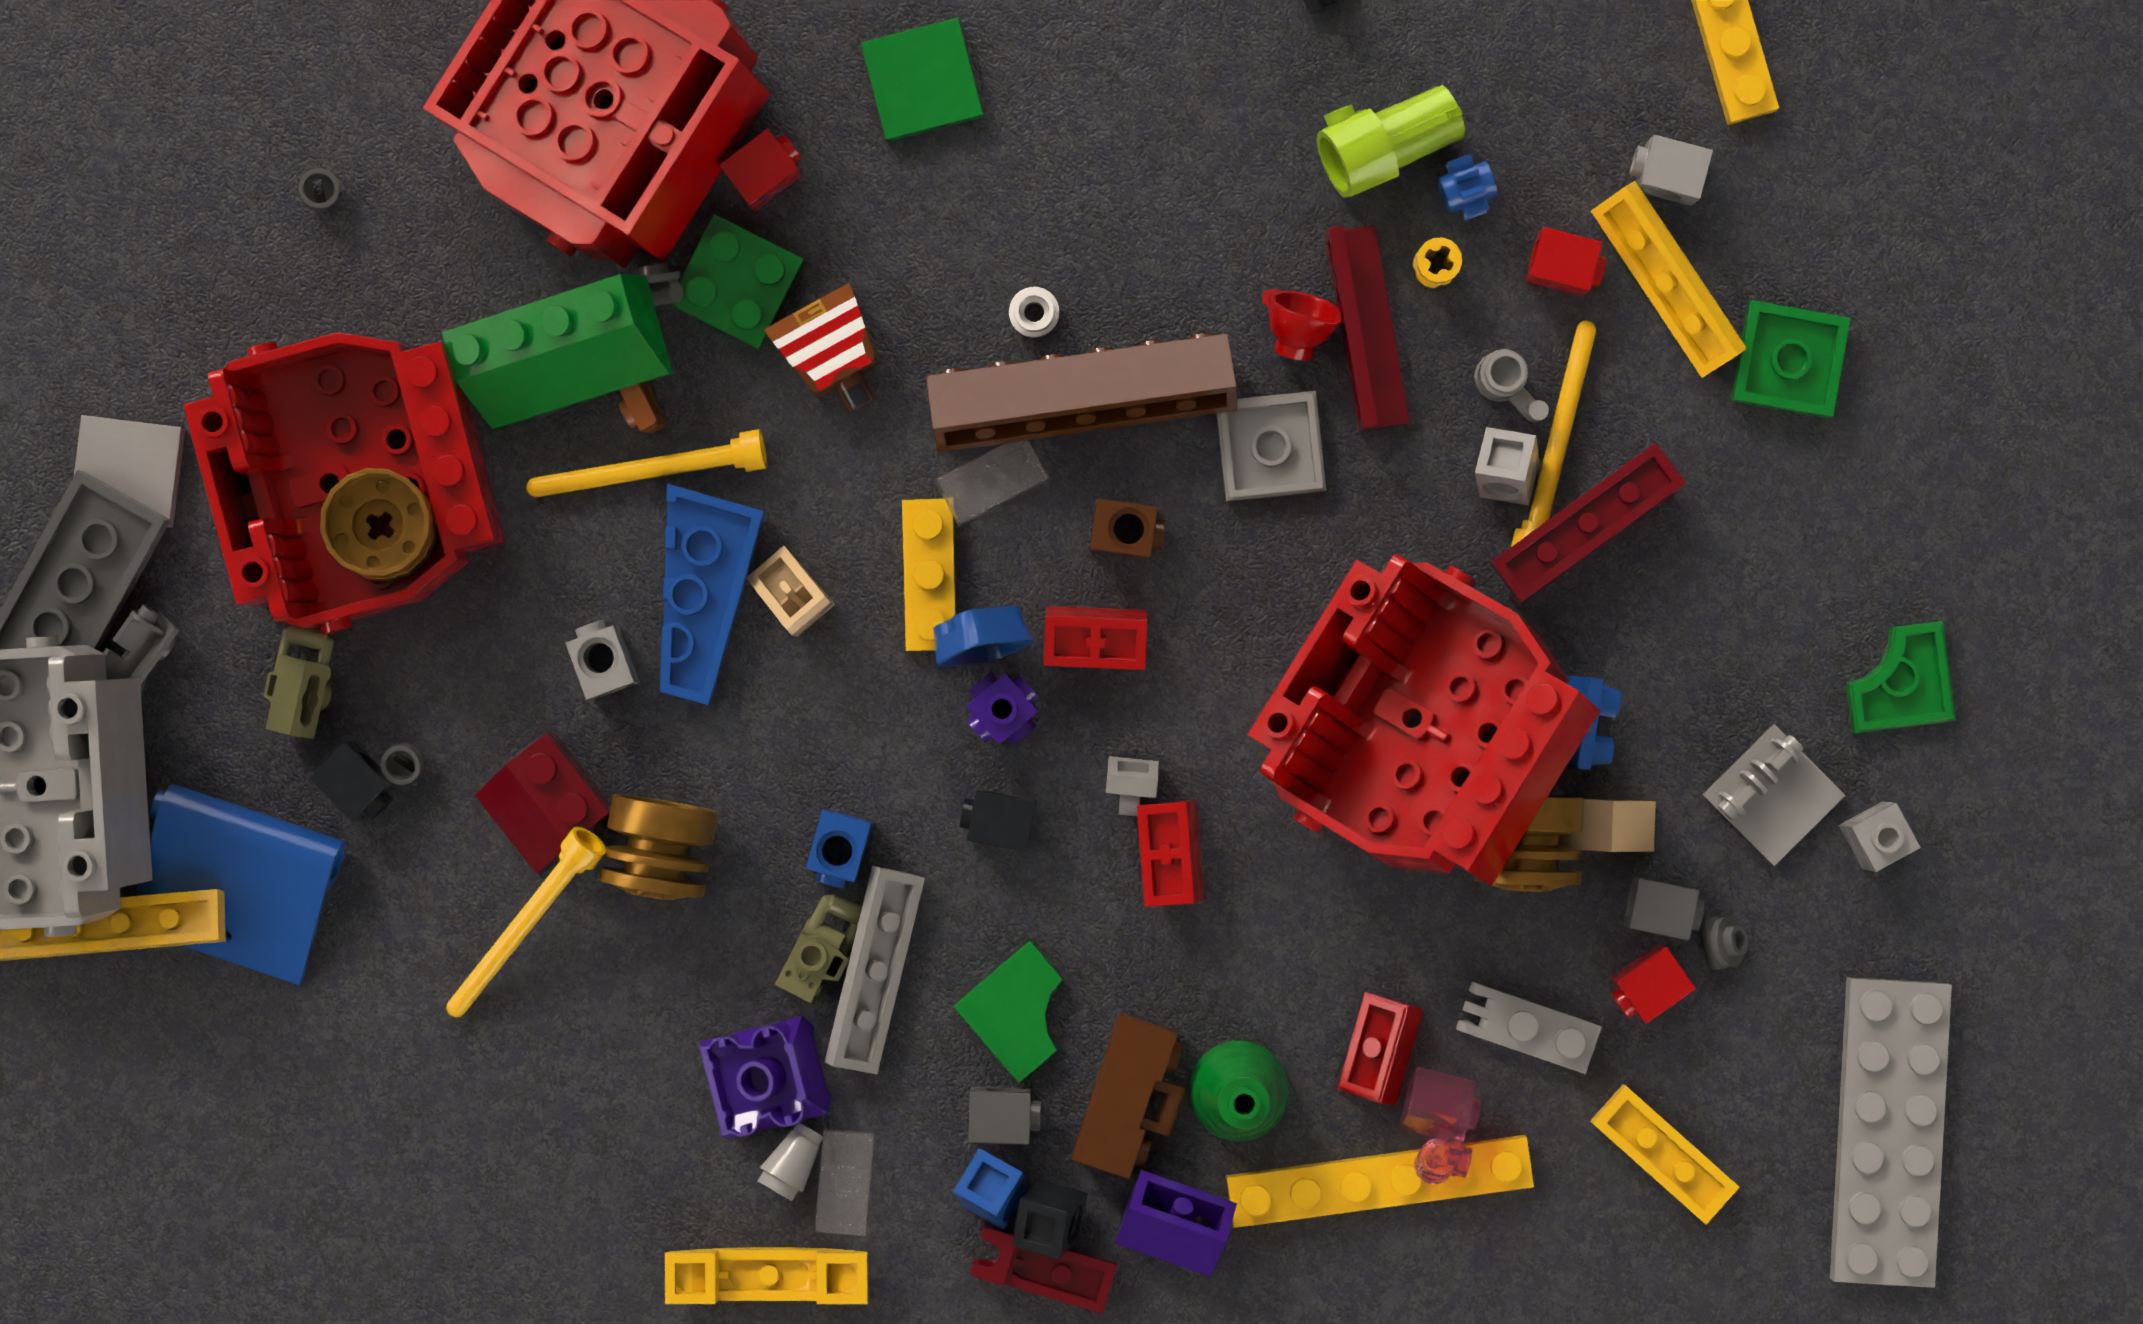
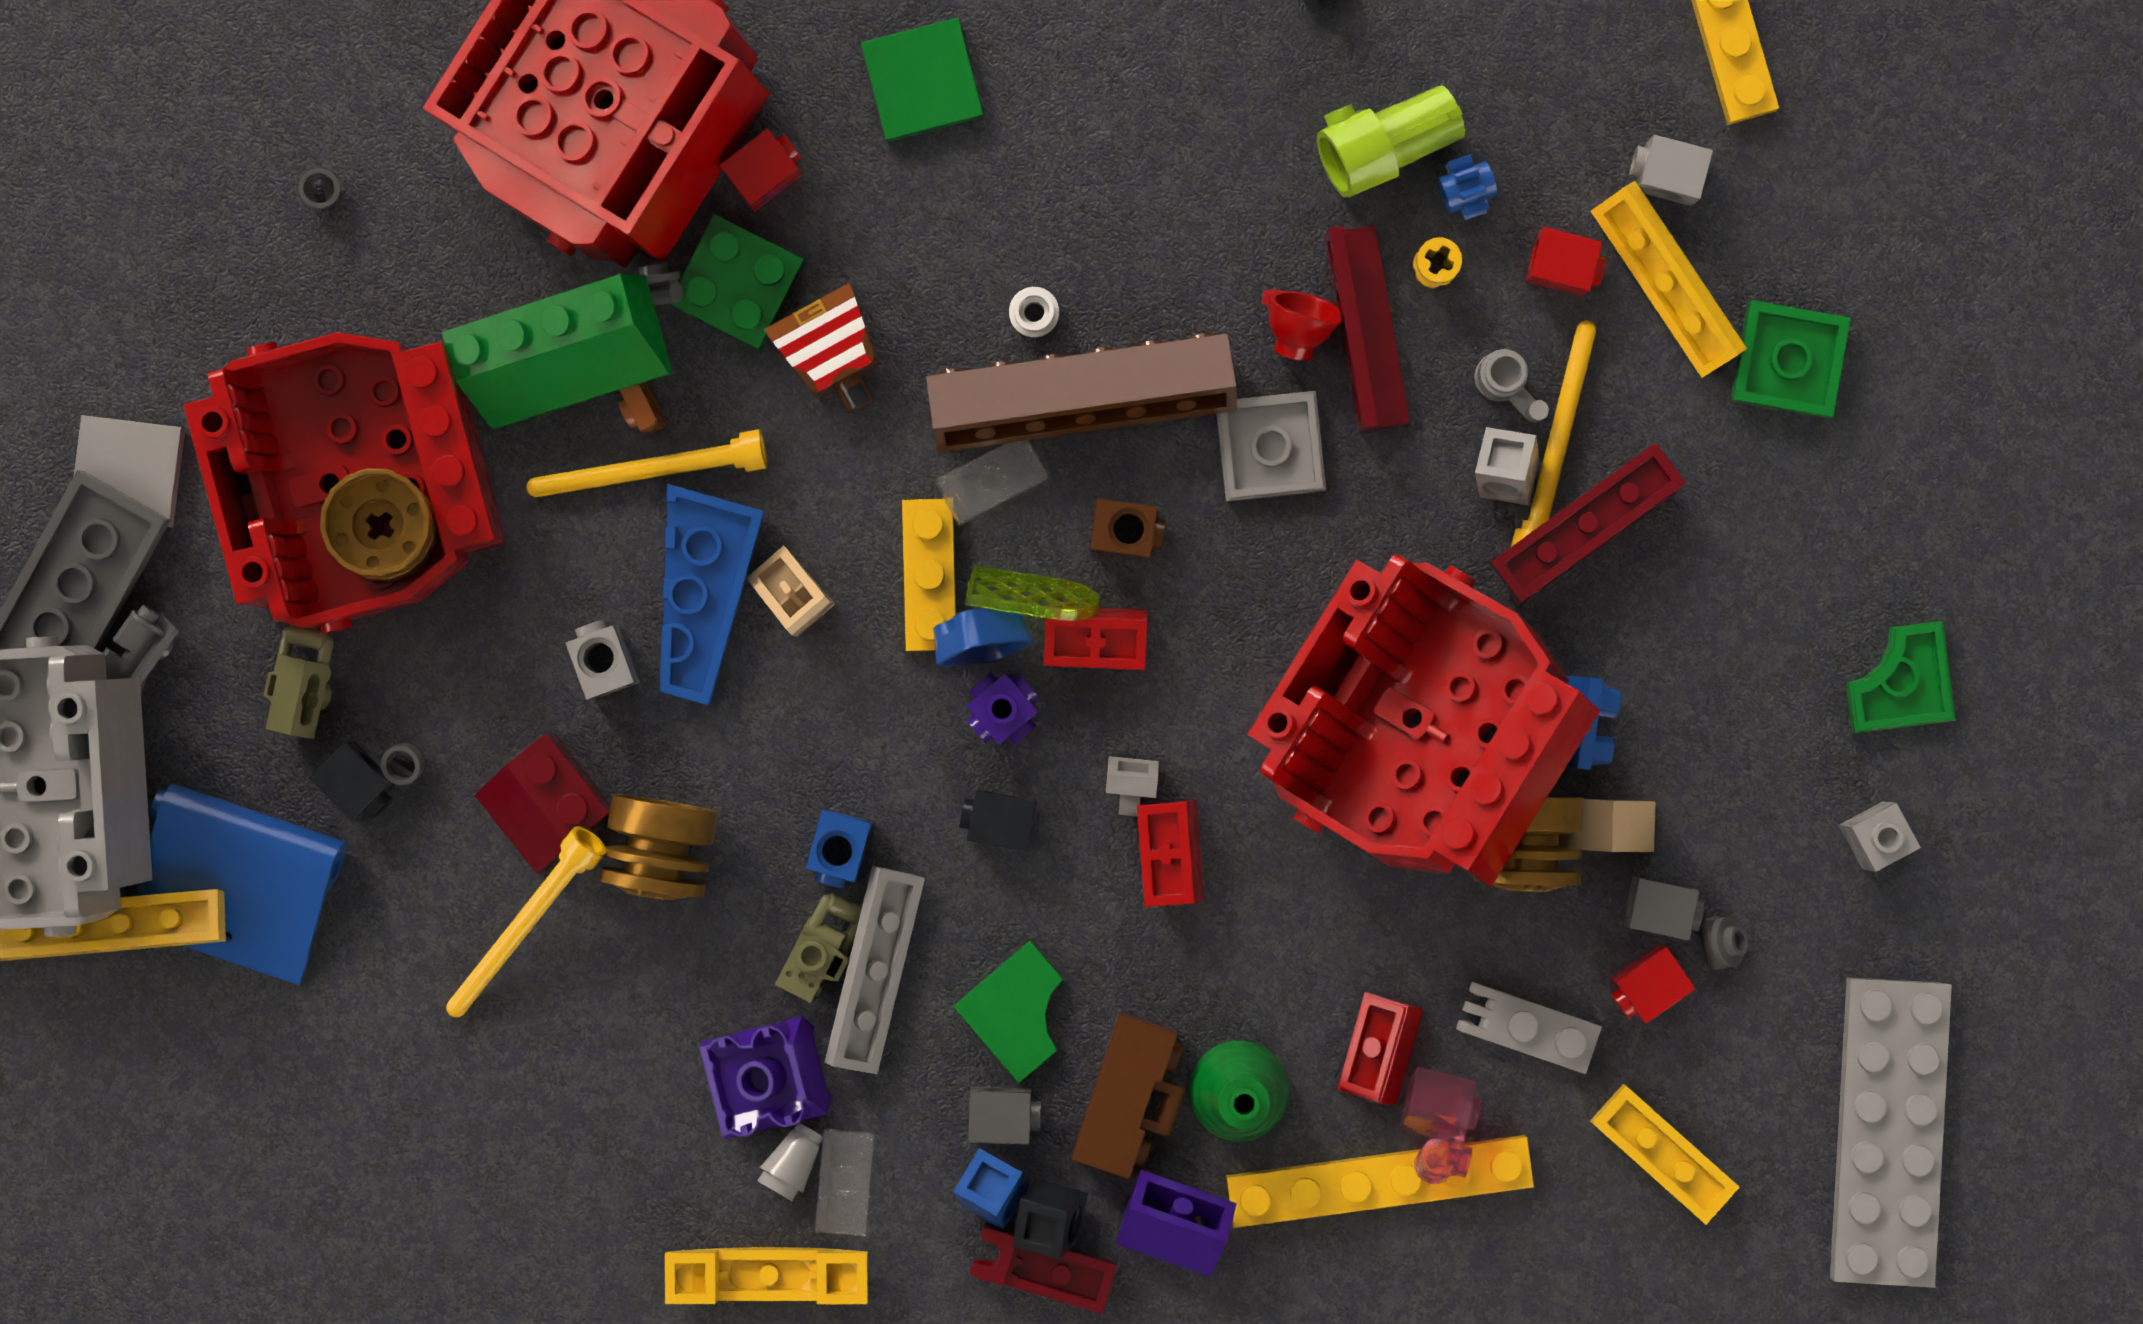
(1028, 605): none -> clear neon green window
(1774, 794): light grey hinge -> none

